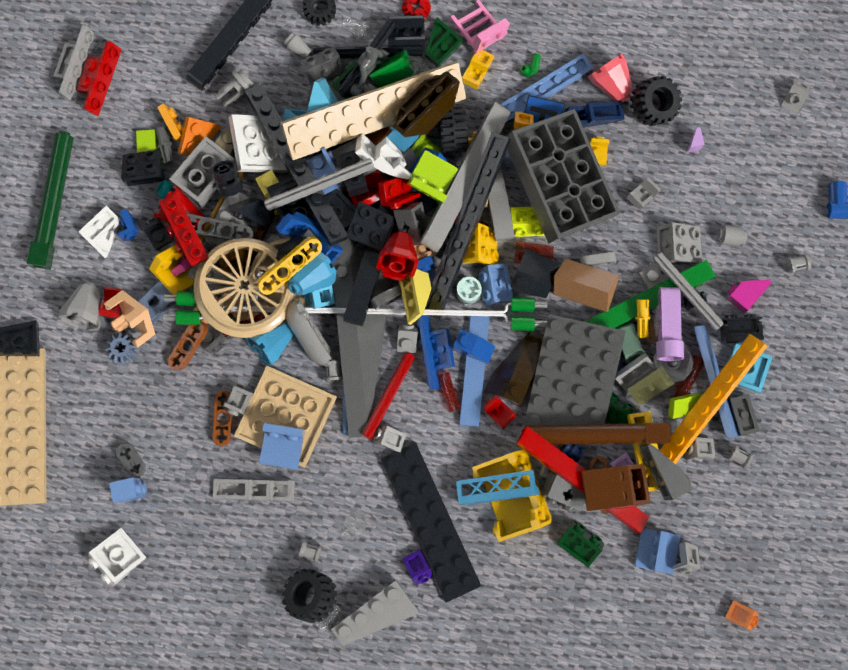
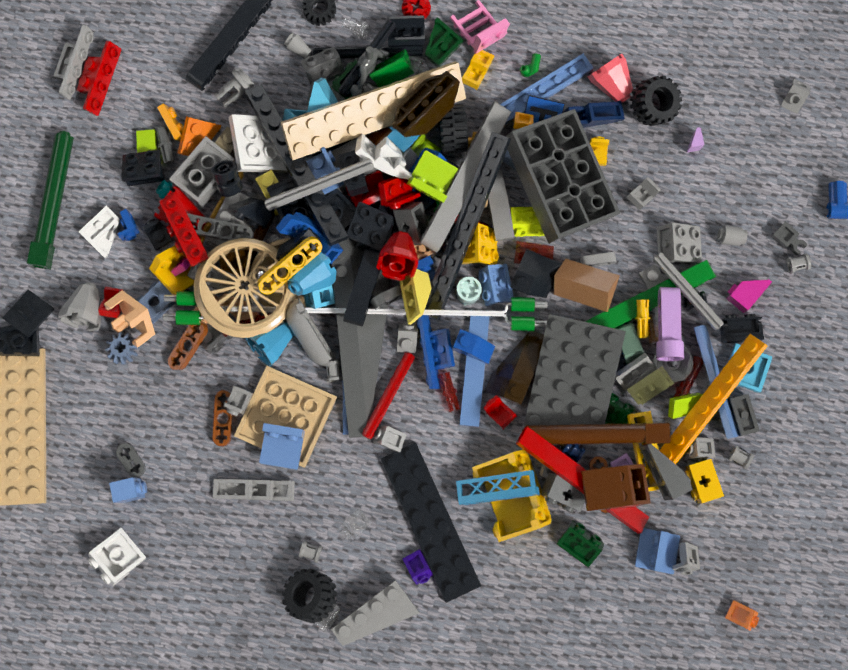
(28, 313): none -> black piece
(711, 489): none -> yellow brick
(787, 236): none -> dark grey plate

